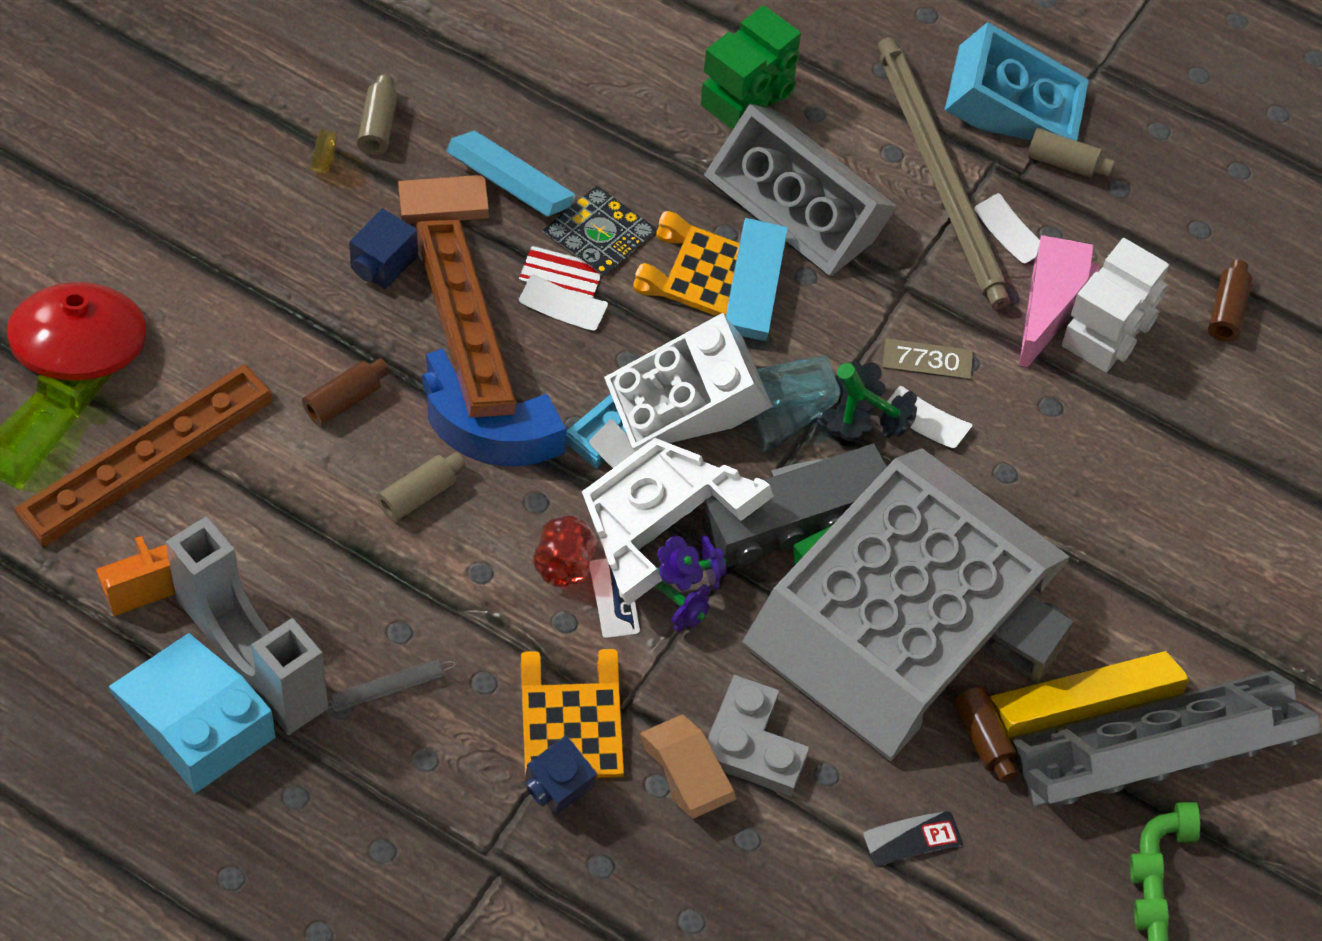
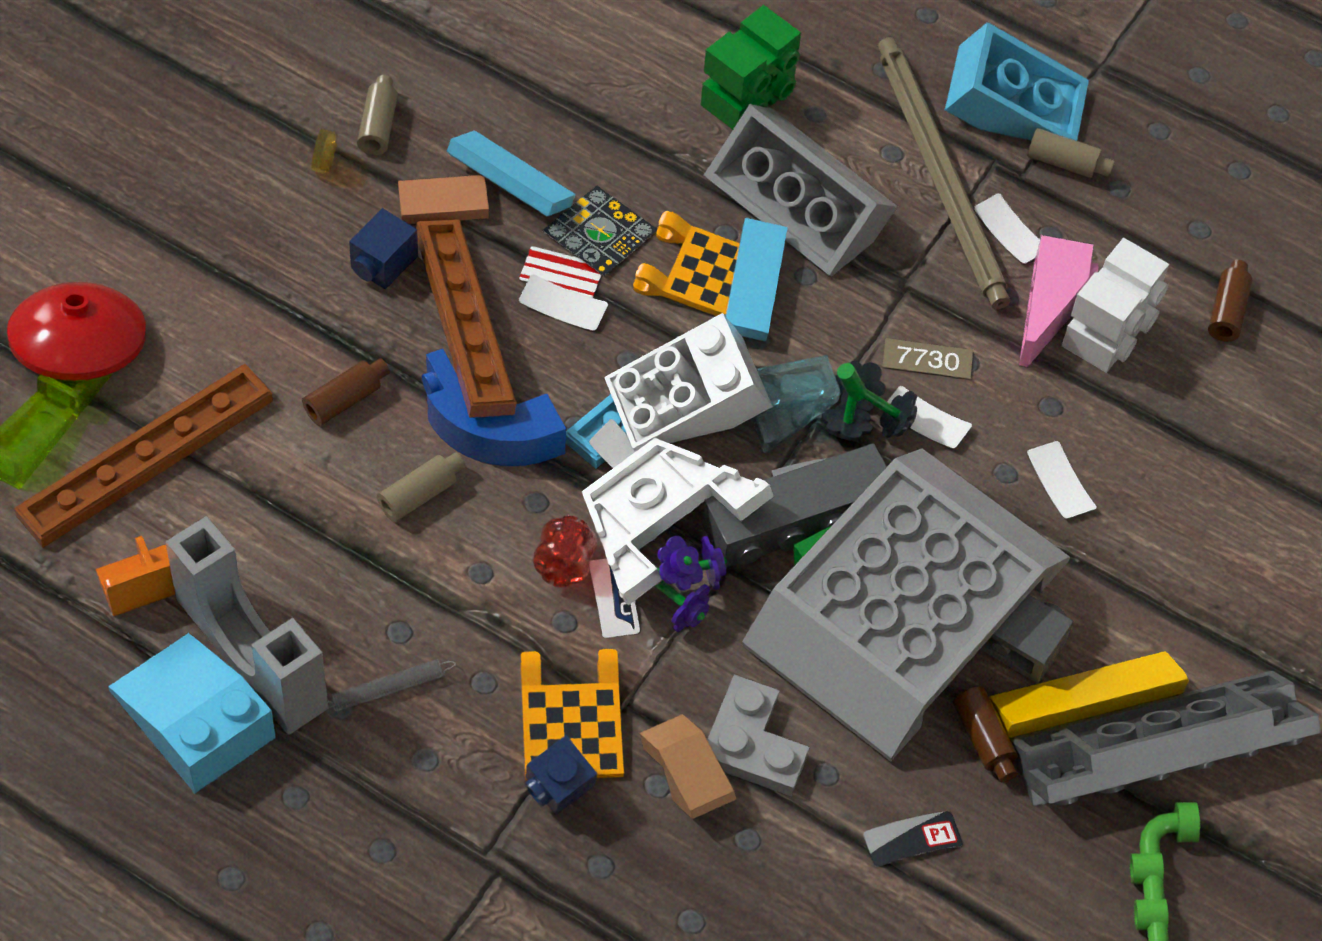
(1060, 480): none -> white sticker

